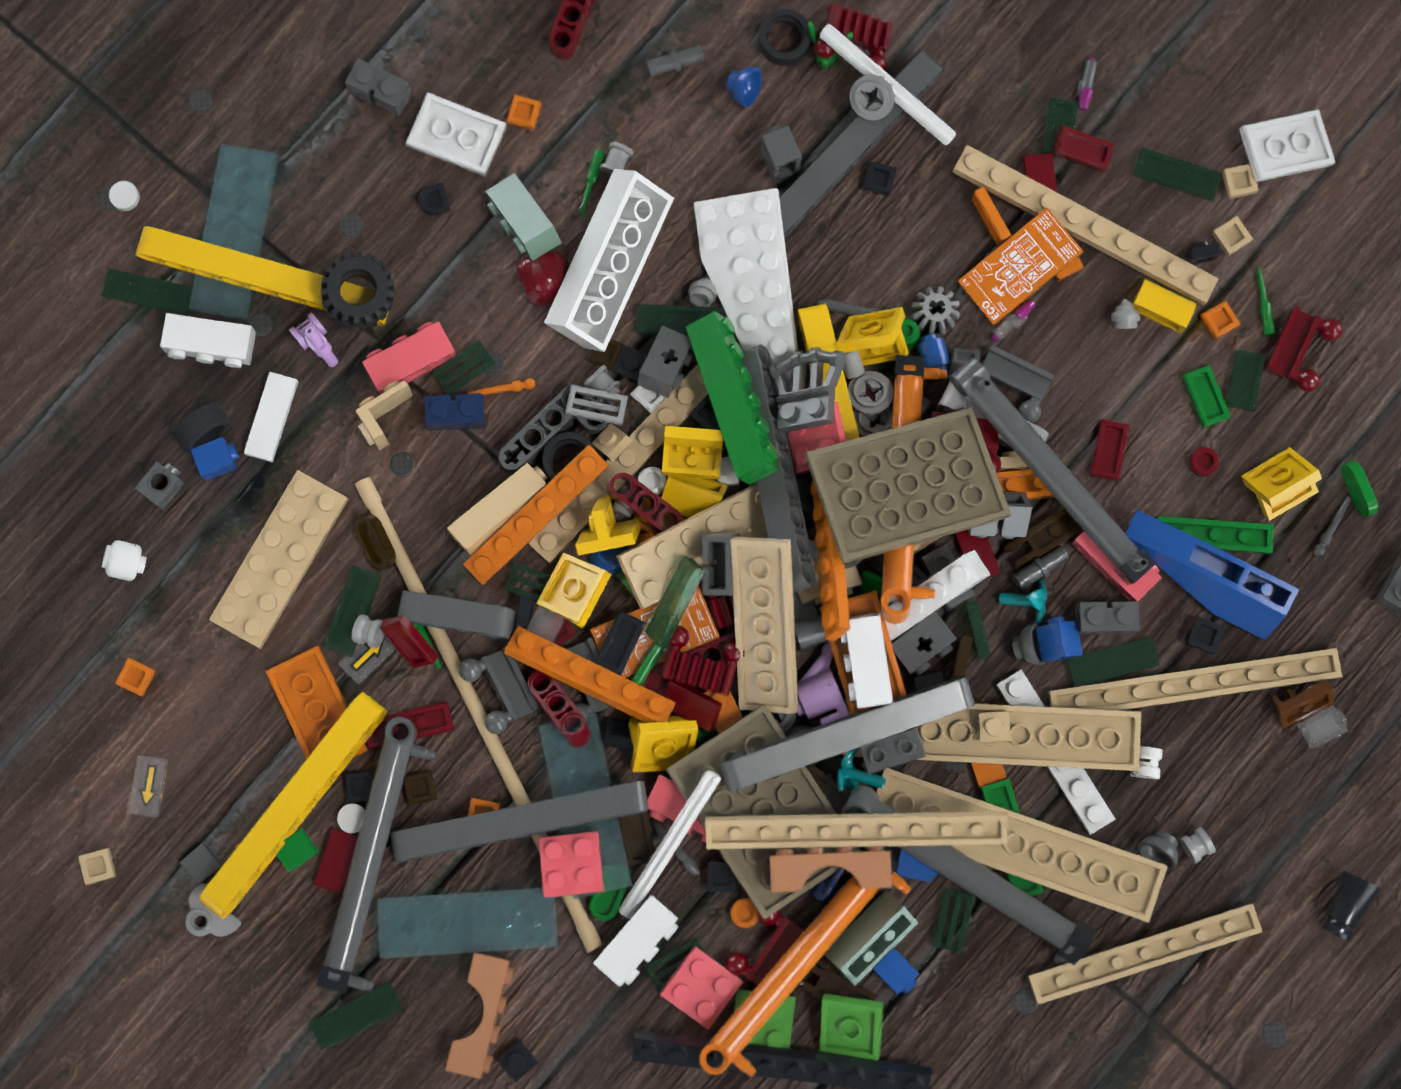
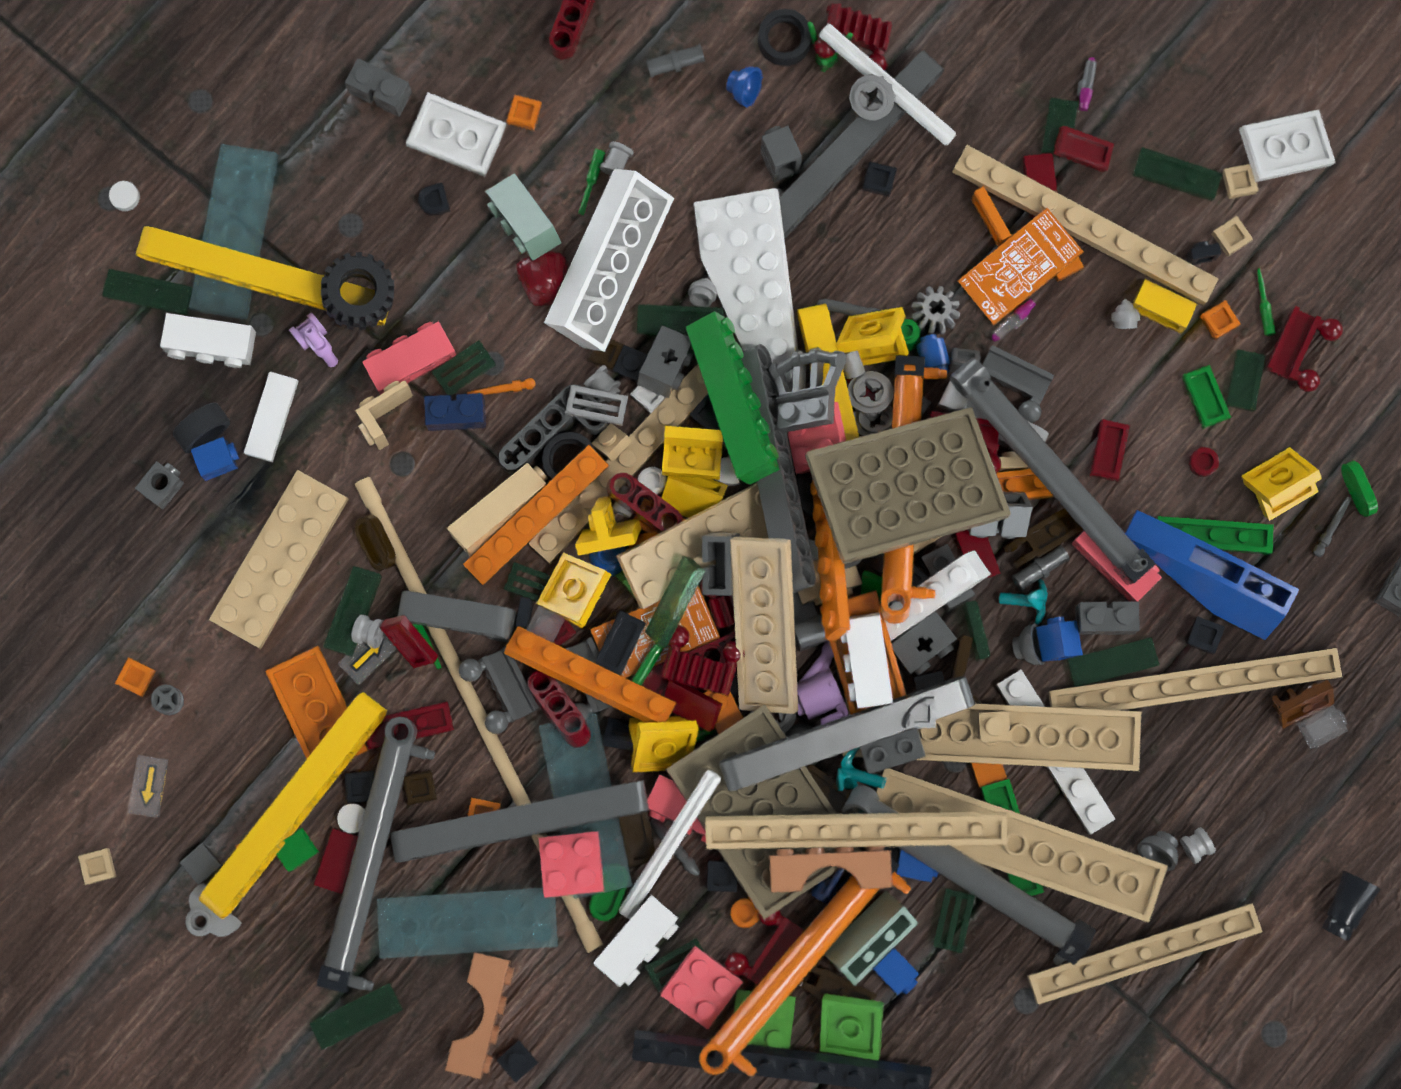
(123, 560): white head -> none
(163, 696): none -> dark grey wheel
(922, 714): none -> tile
(1150, 769): white wheel -> none

